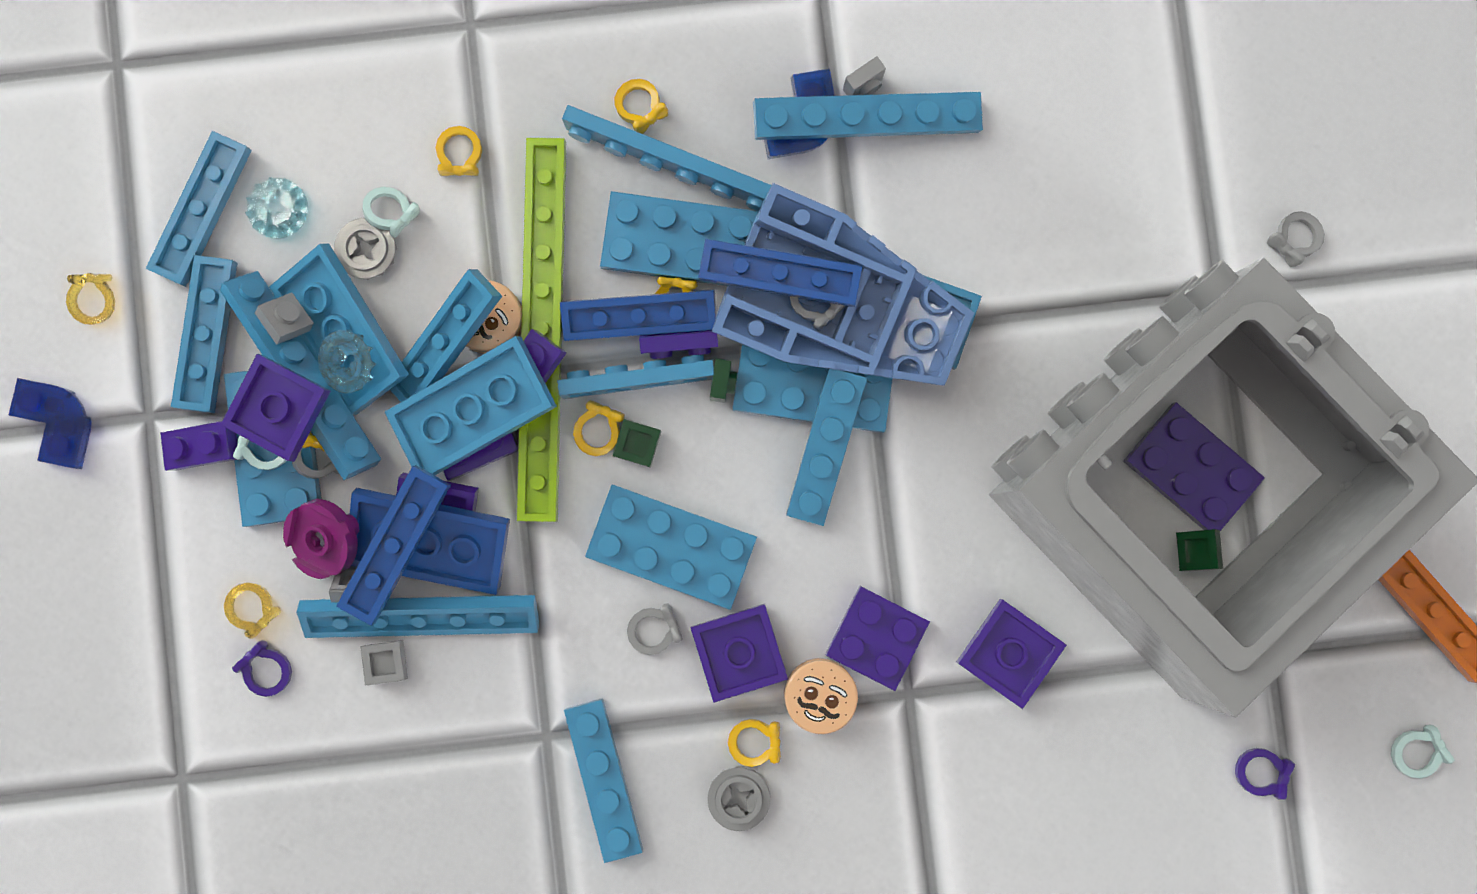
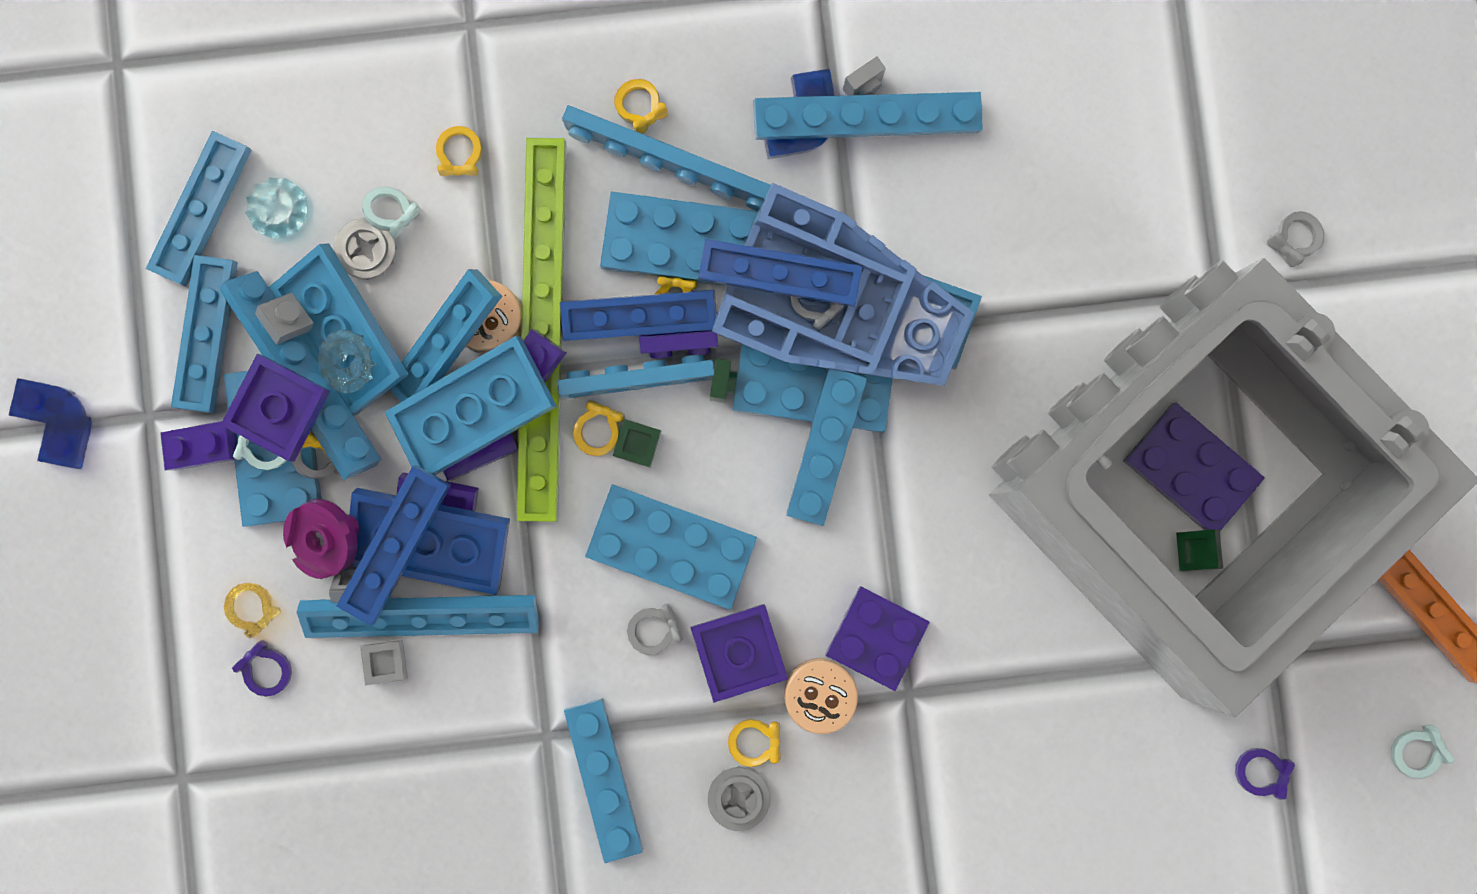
(100, 282): clear yellow piece -> none
(1011, 653): dark purple plate -> none

